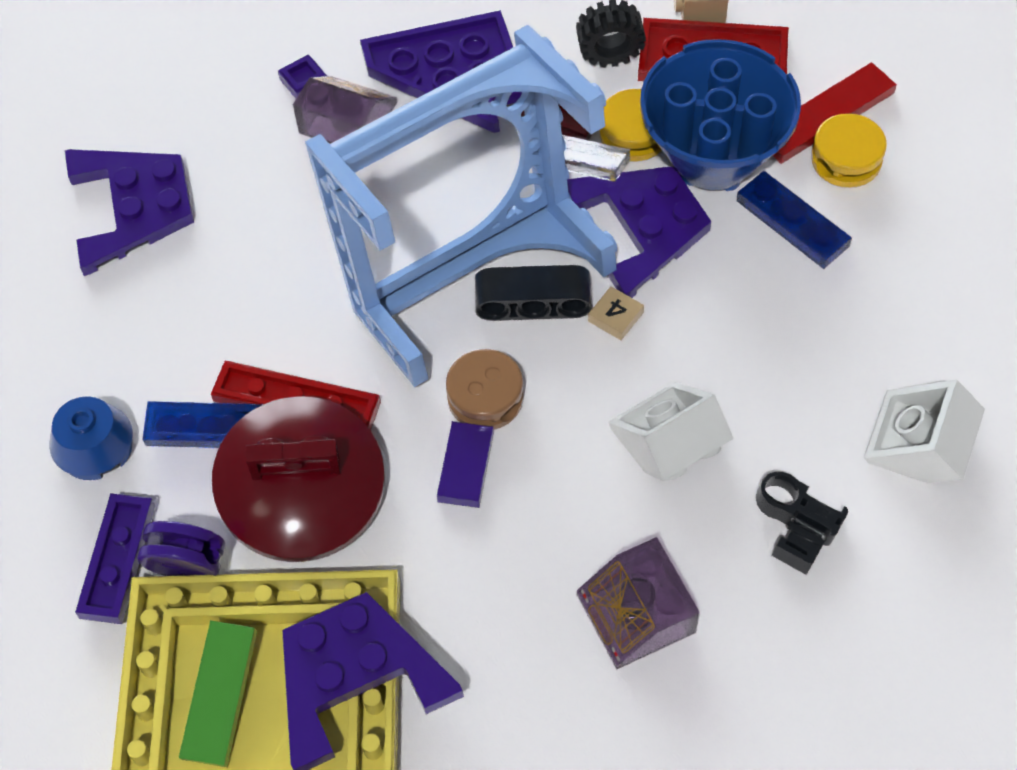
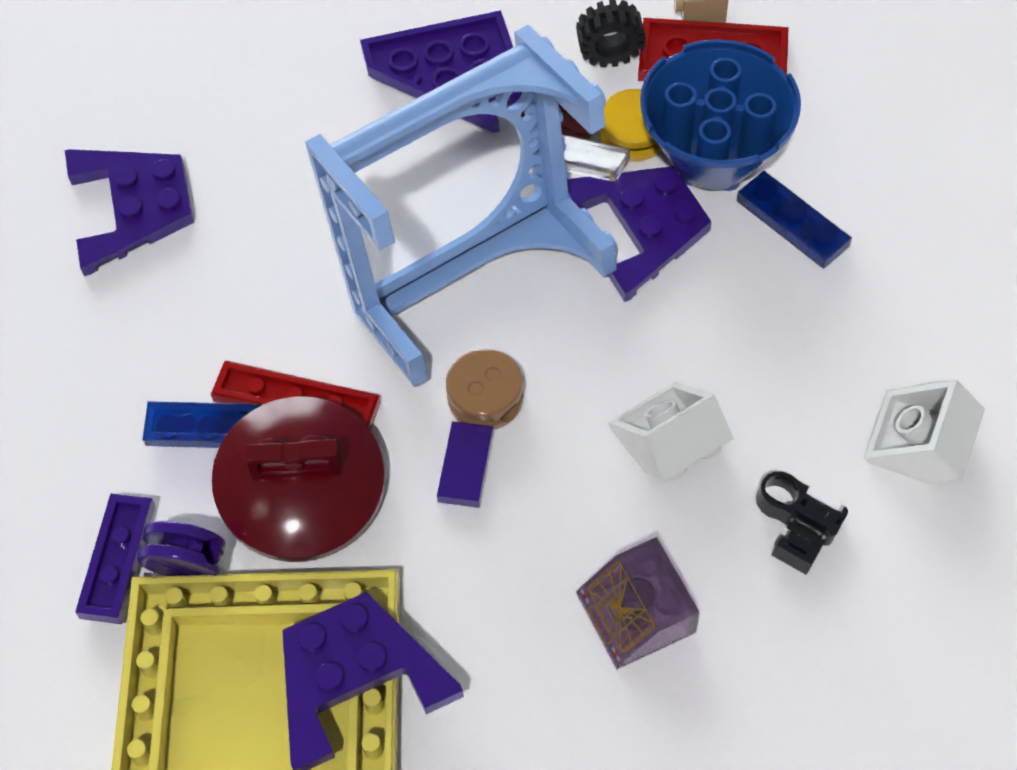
(89, 437): blue cone -> none
(218, 694): bright green tile -> none
(297, 74): dark purple tile -> none
(338, 107): clear purple slope -> none
(533, 292): black beam -> none
(616, 313): tan tile -> none
(848, 150): yellow head -> none
(849, 96): red tile -> none

